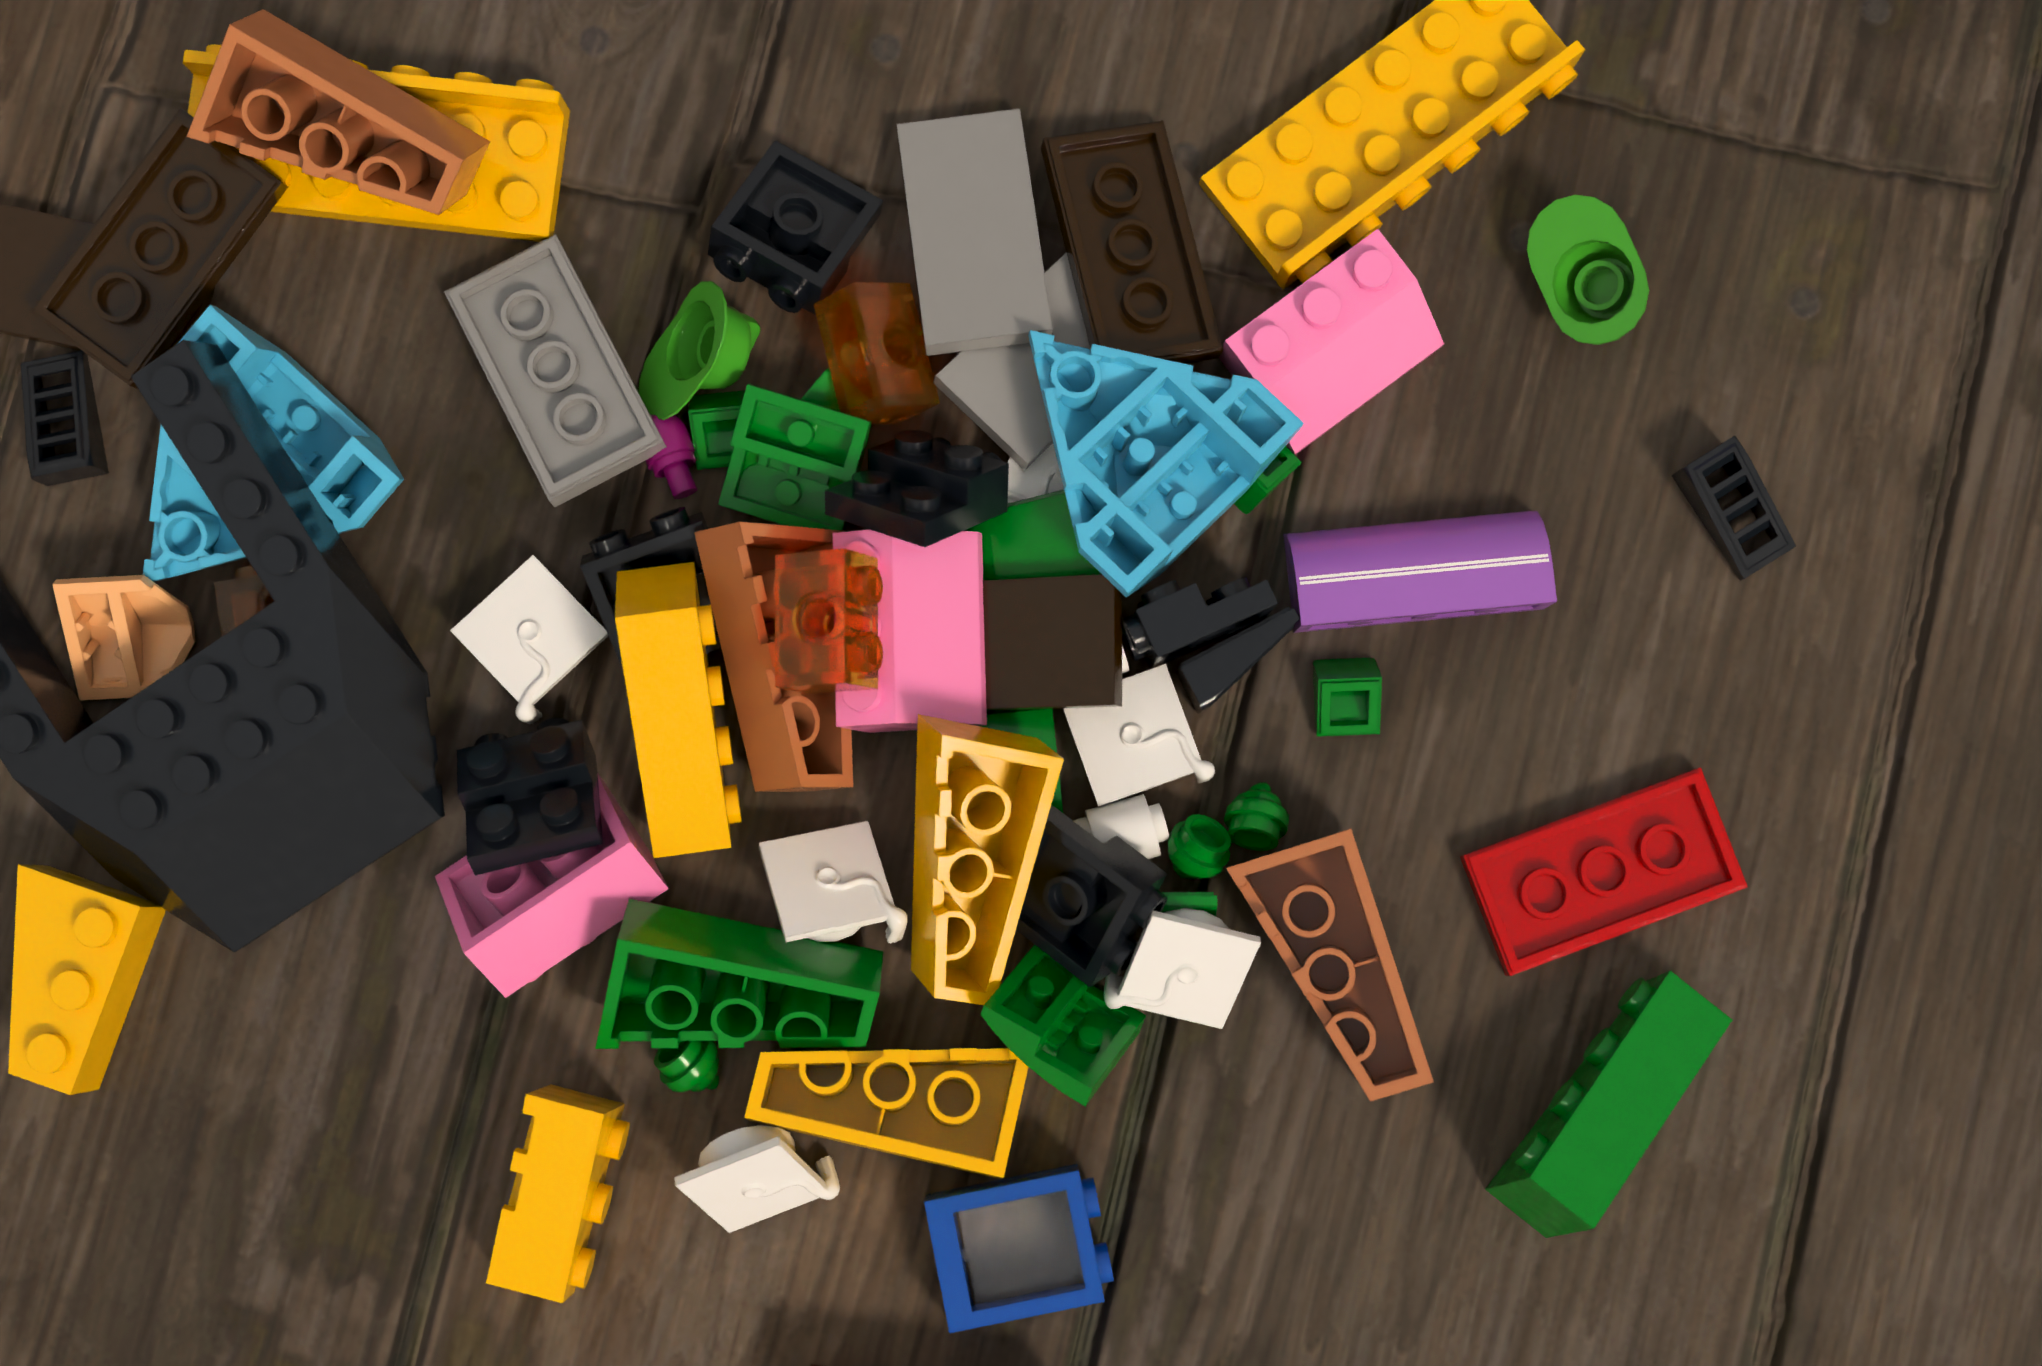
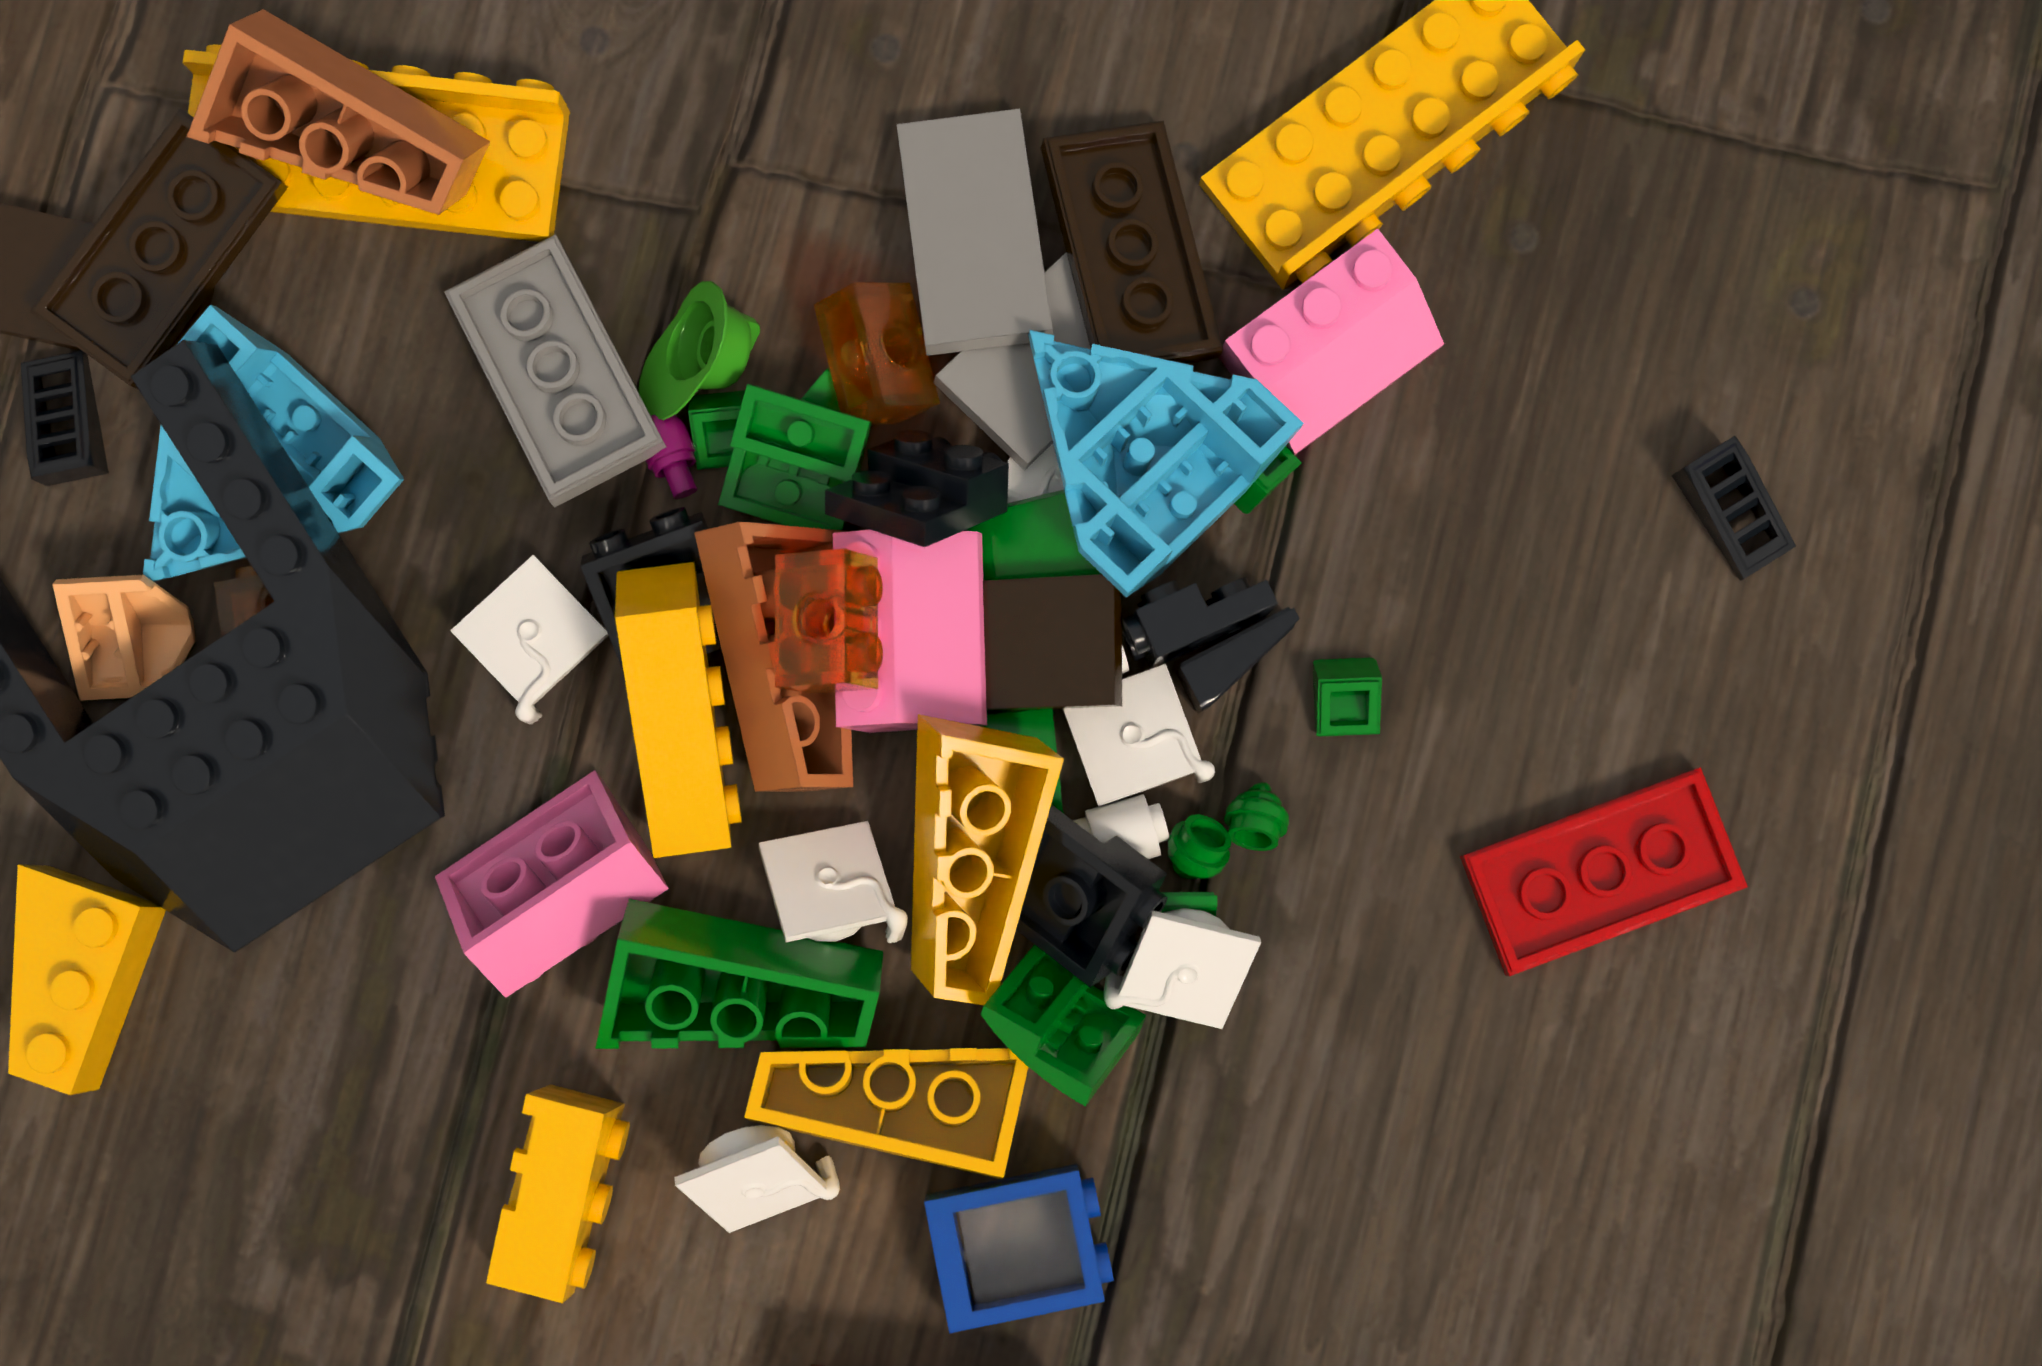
(529, 795): black plate -> none
(689, 1066): green plate -> none
(792, 229): black plate -> none
(1333, 941): nougat wedge -> none
(1419, 571): medium lavender brick -> none
(1587, 269): bright green piece -> none
(1610, 1107): green wedge -> none

